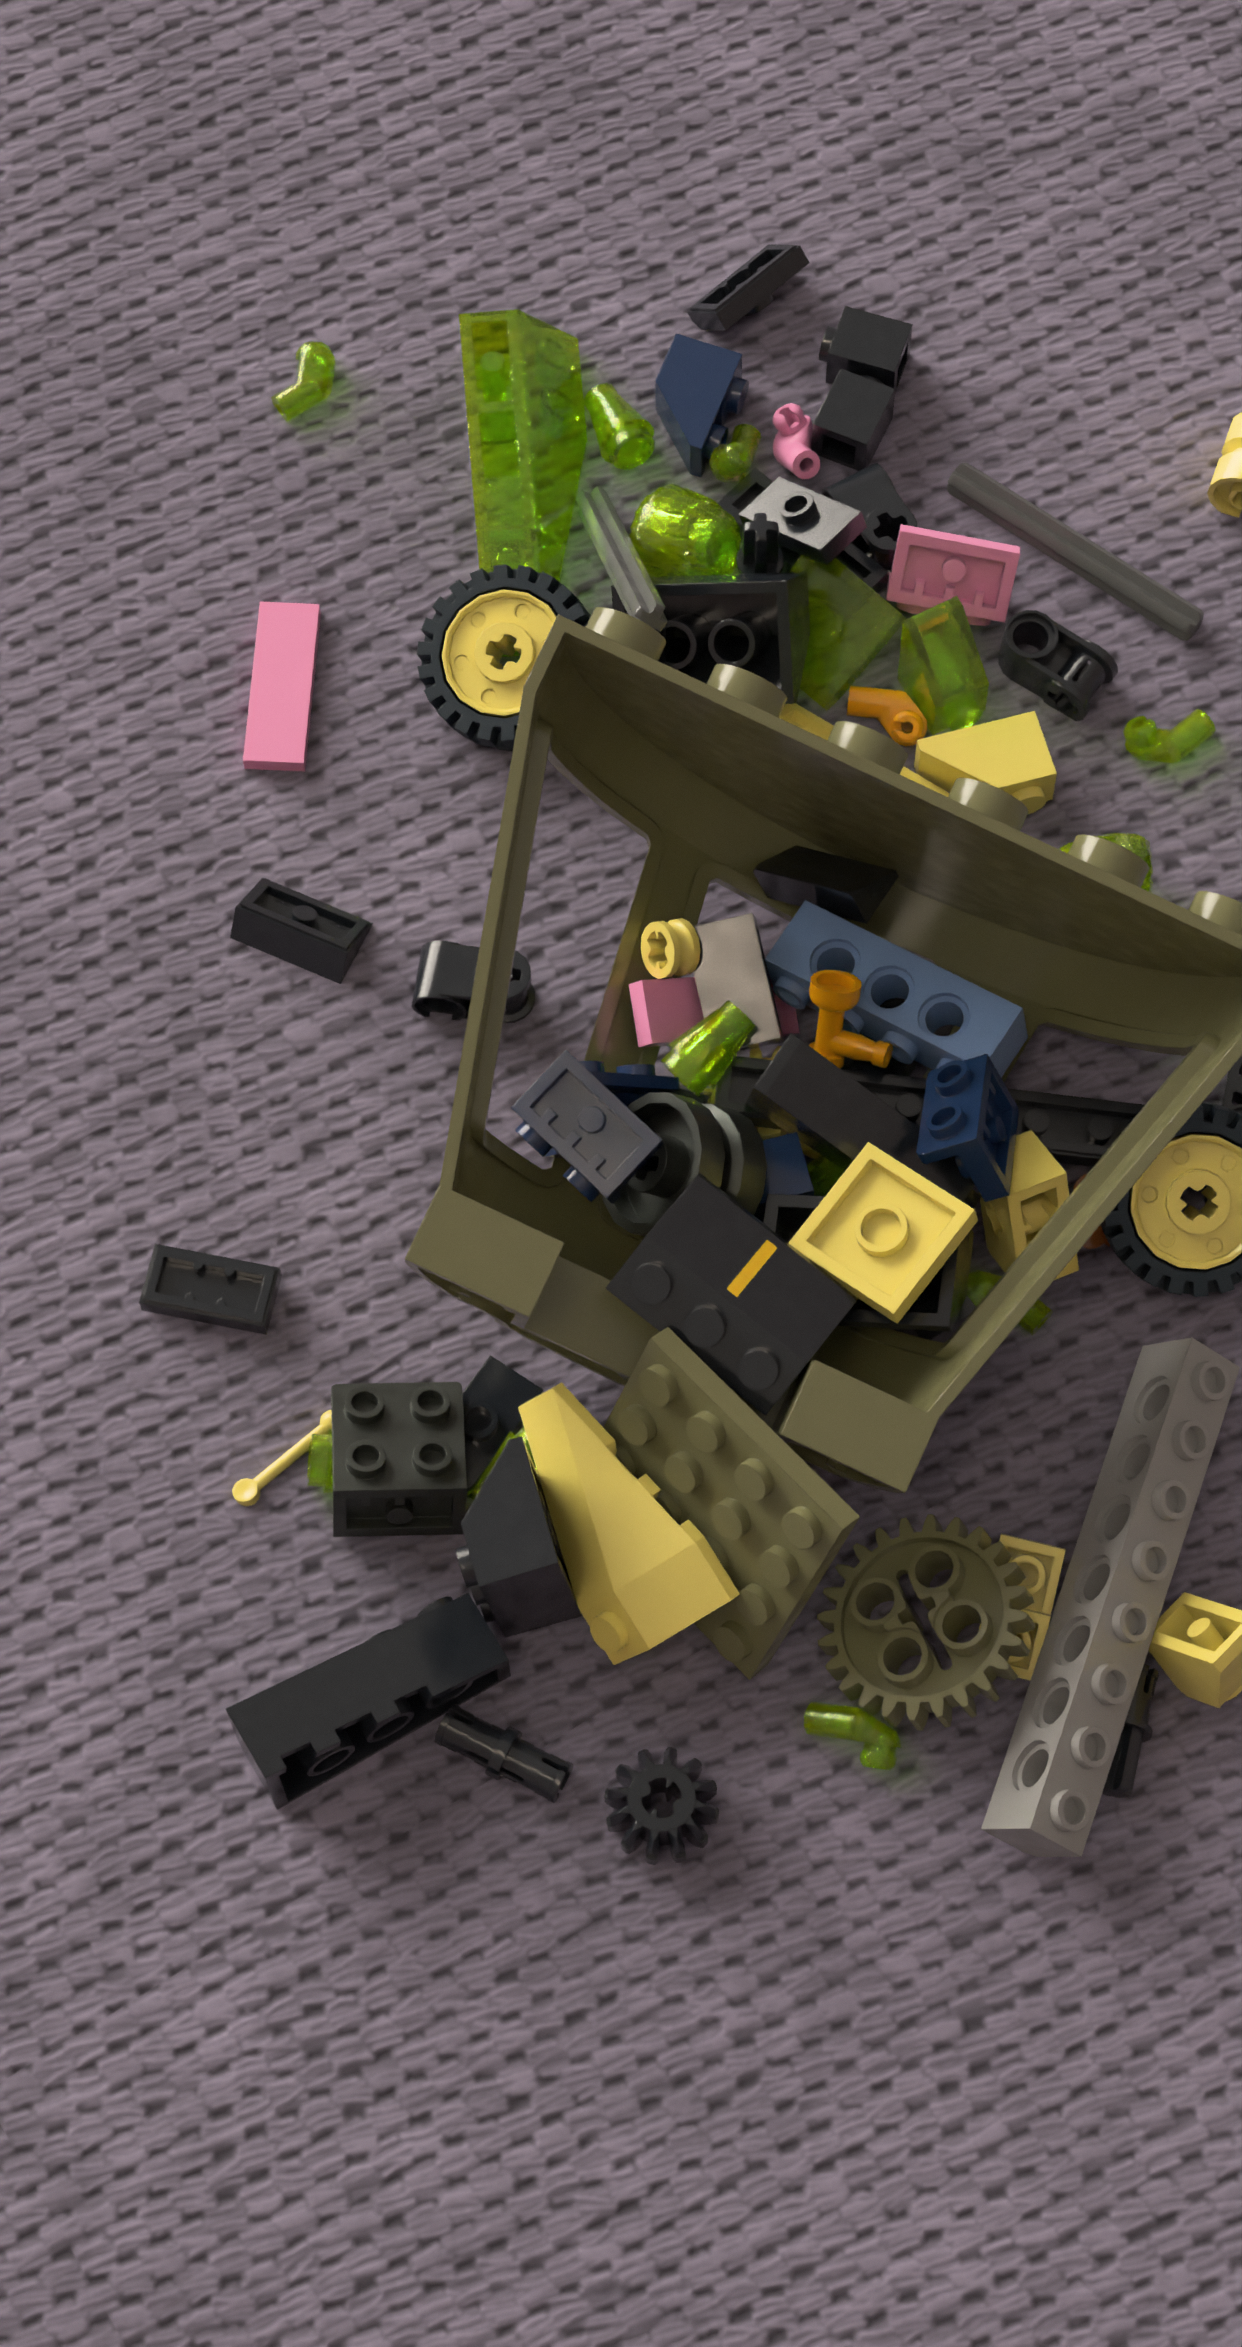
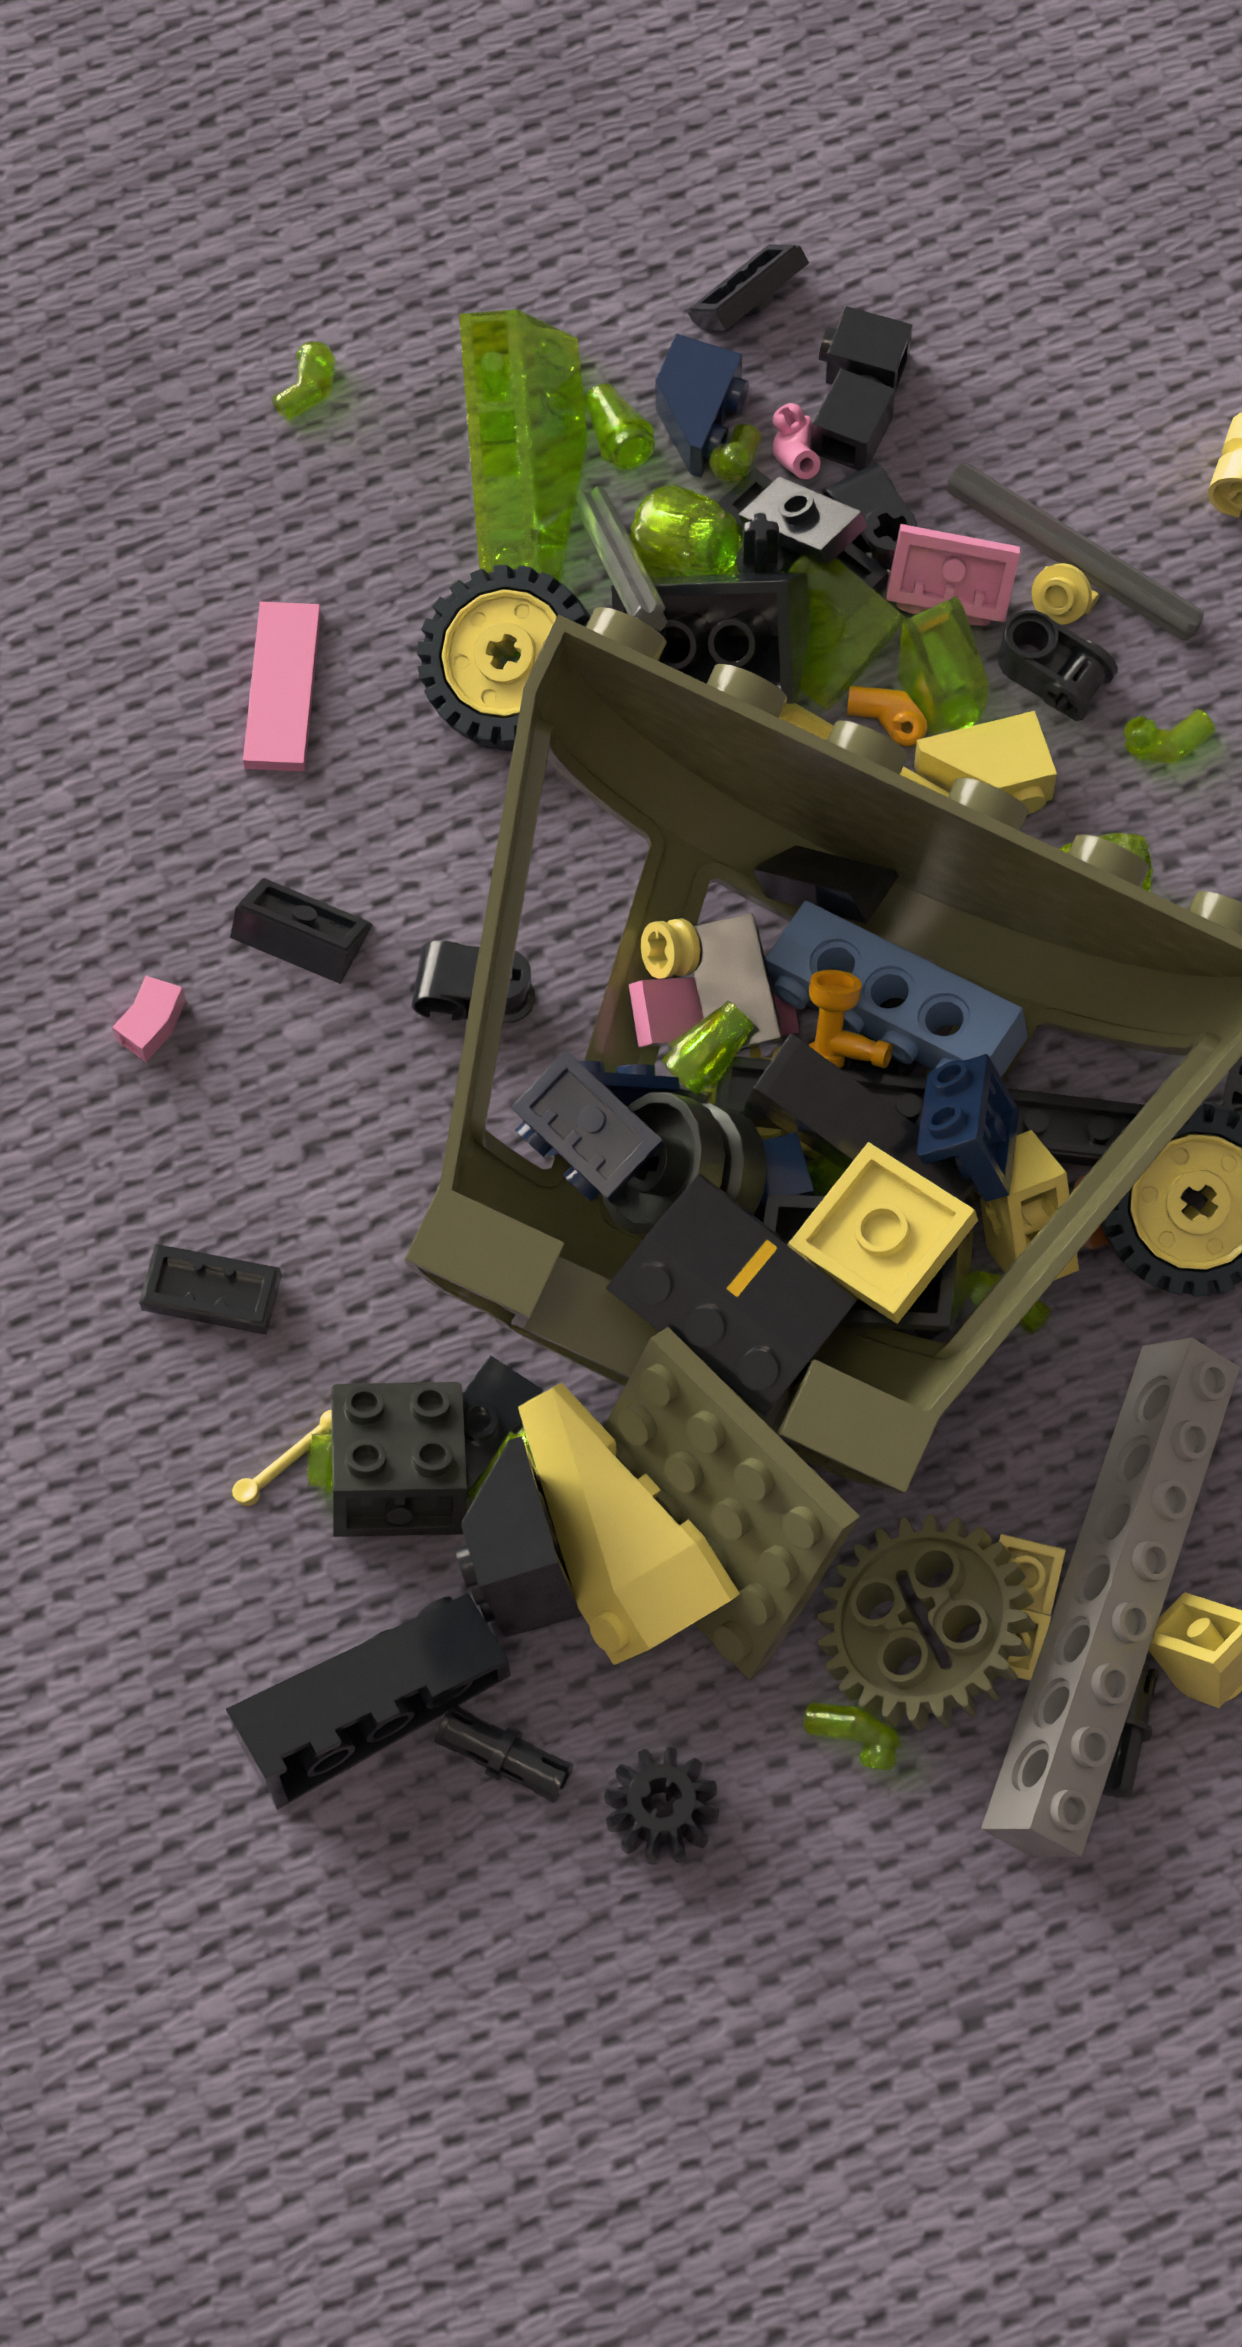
(150, 1018): none -> bright pink piece
(1063, 593): none -> light yellow plate

